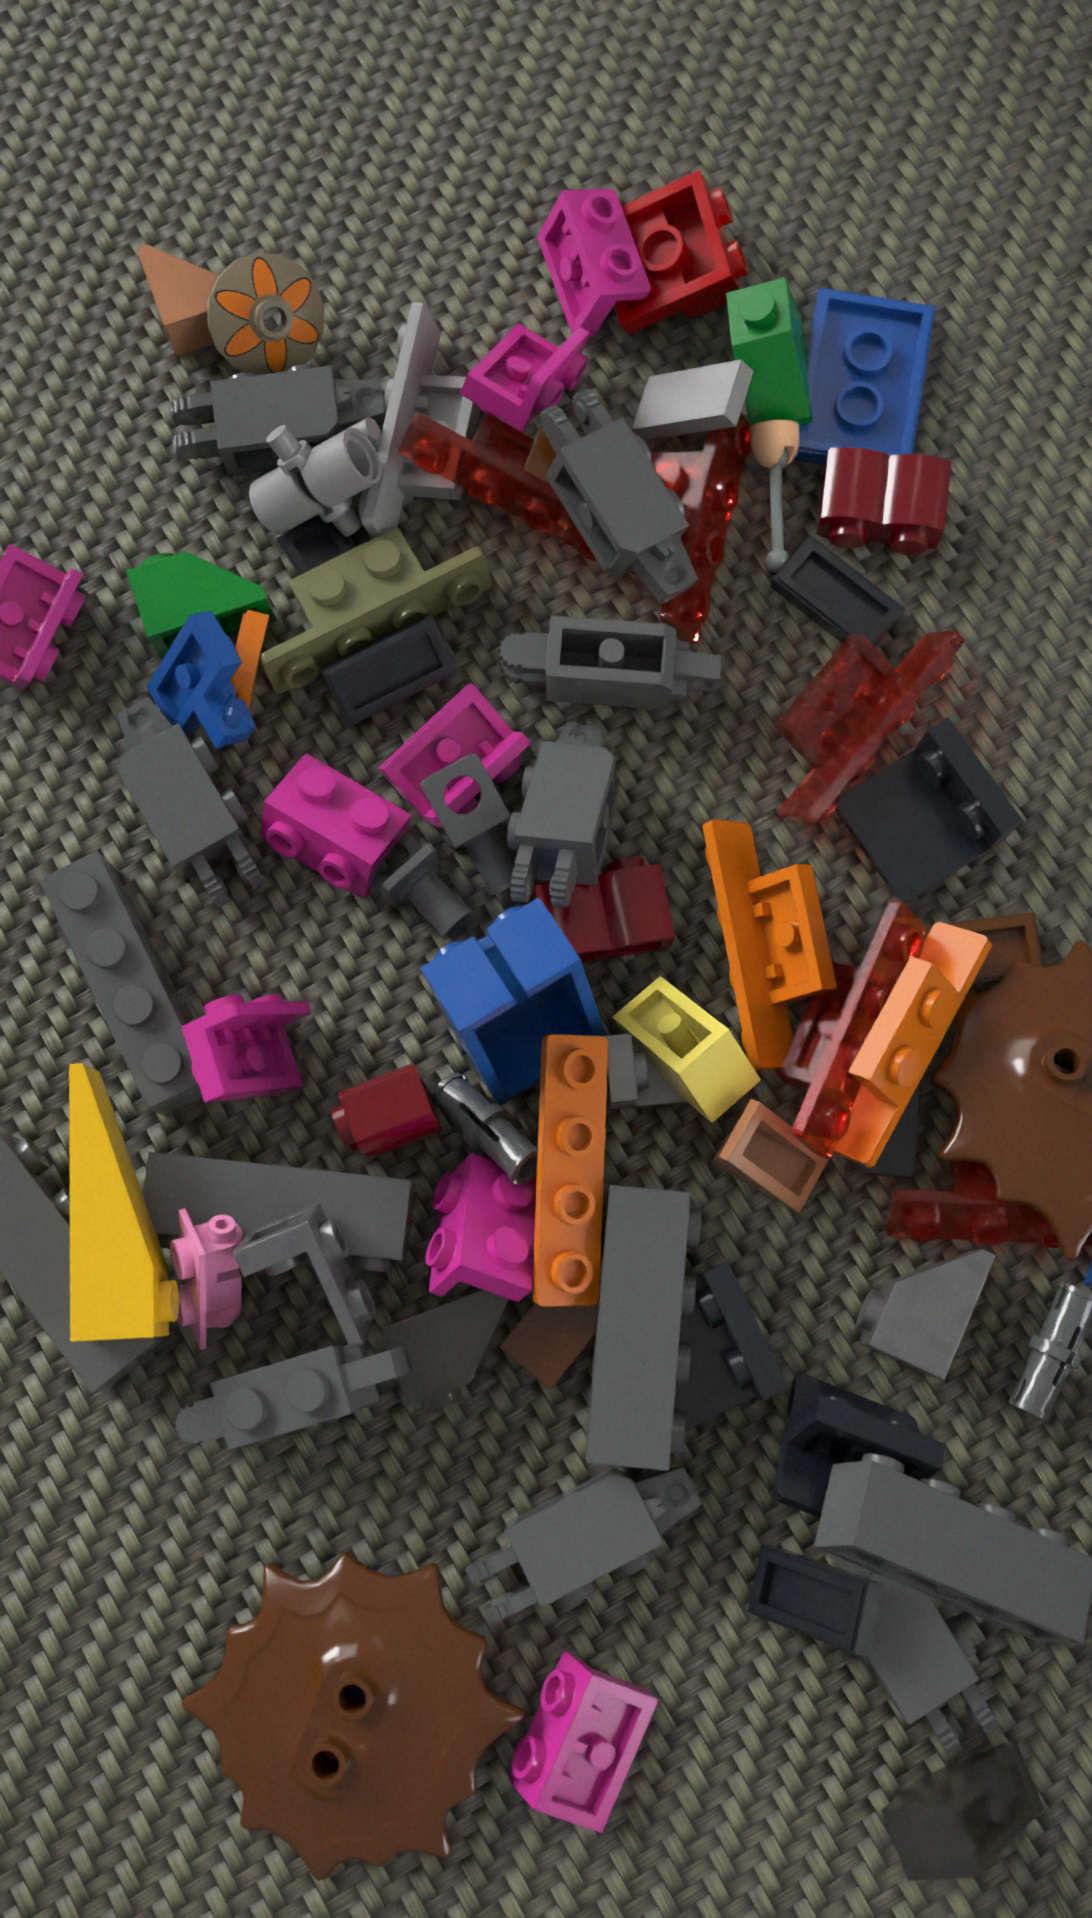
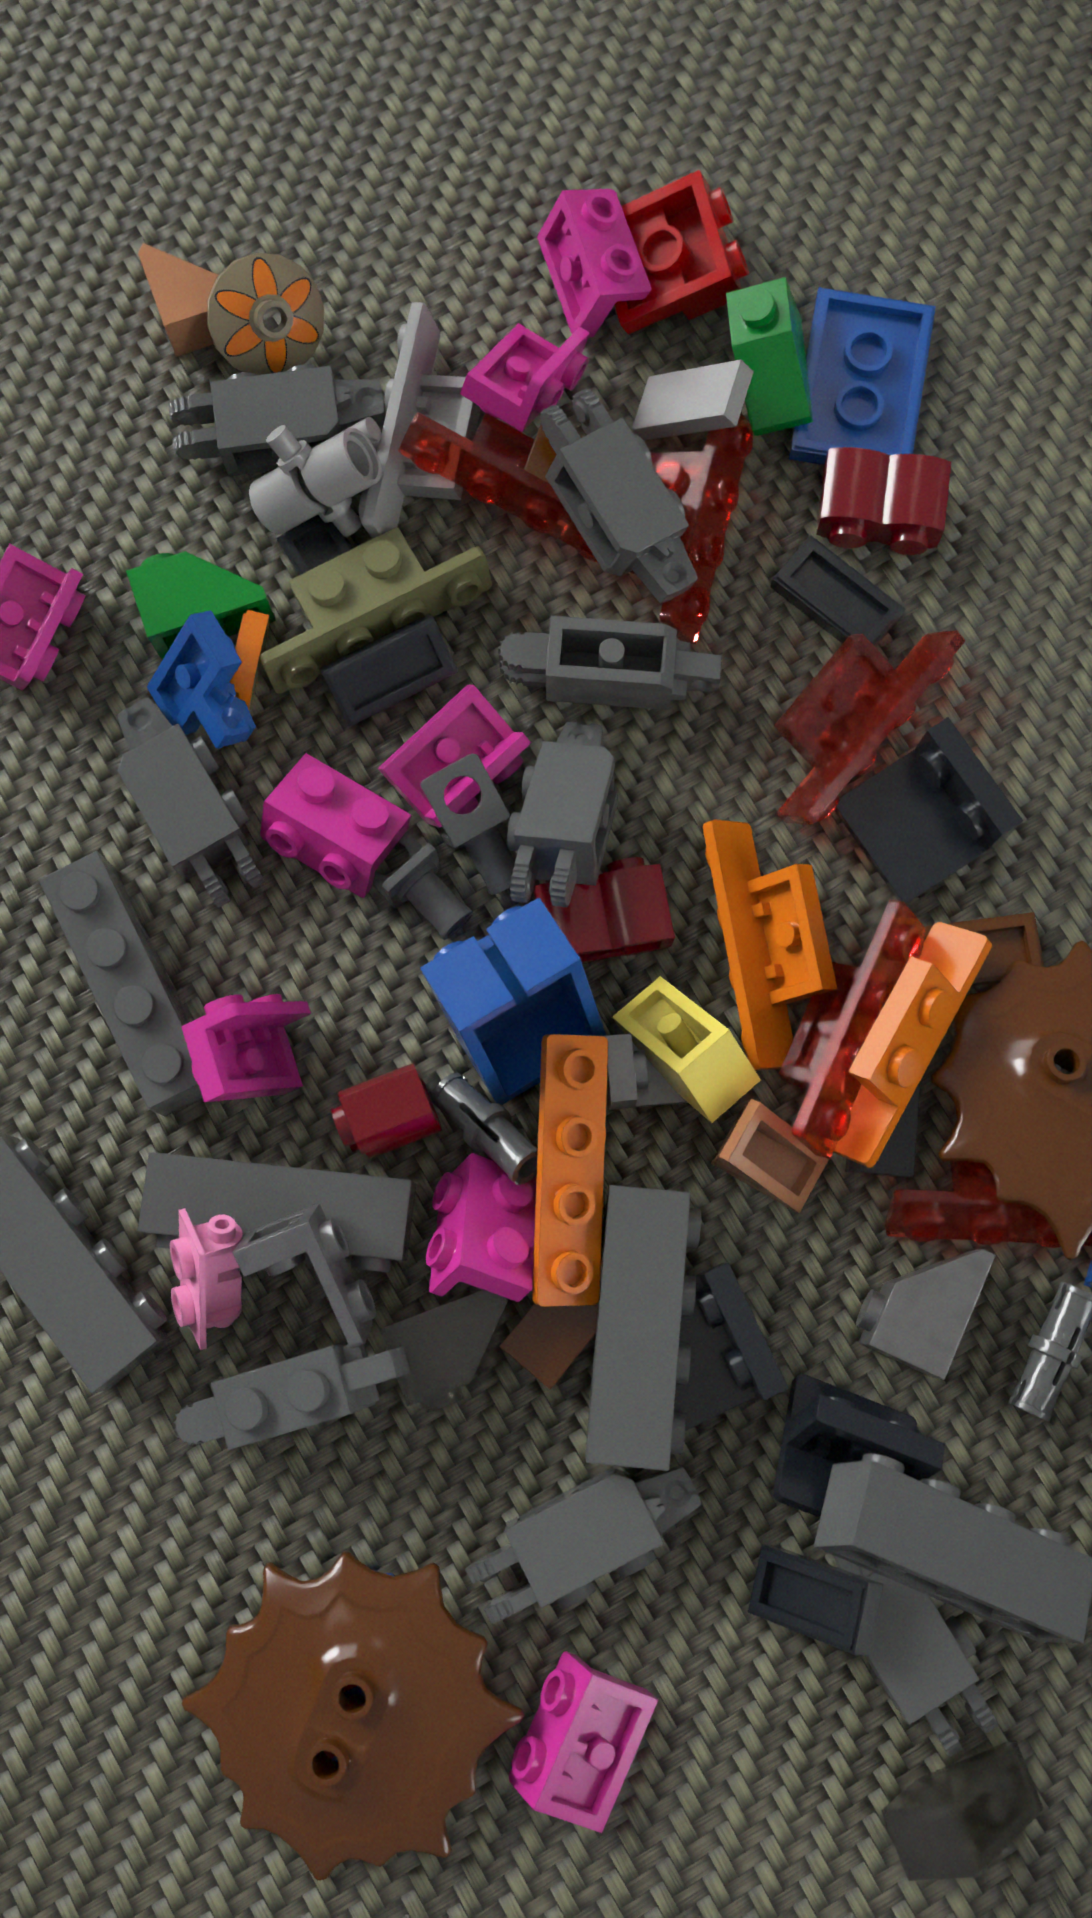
(114, 1251): yellow slope -> none
(774, 447): hinge -> none

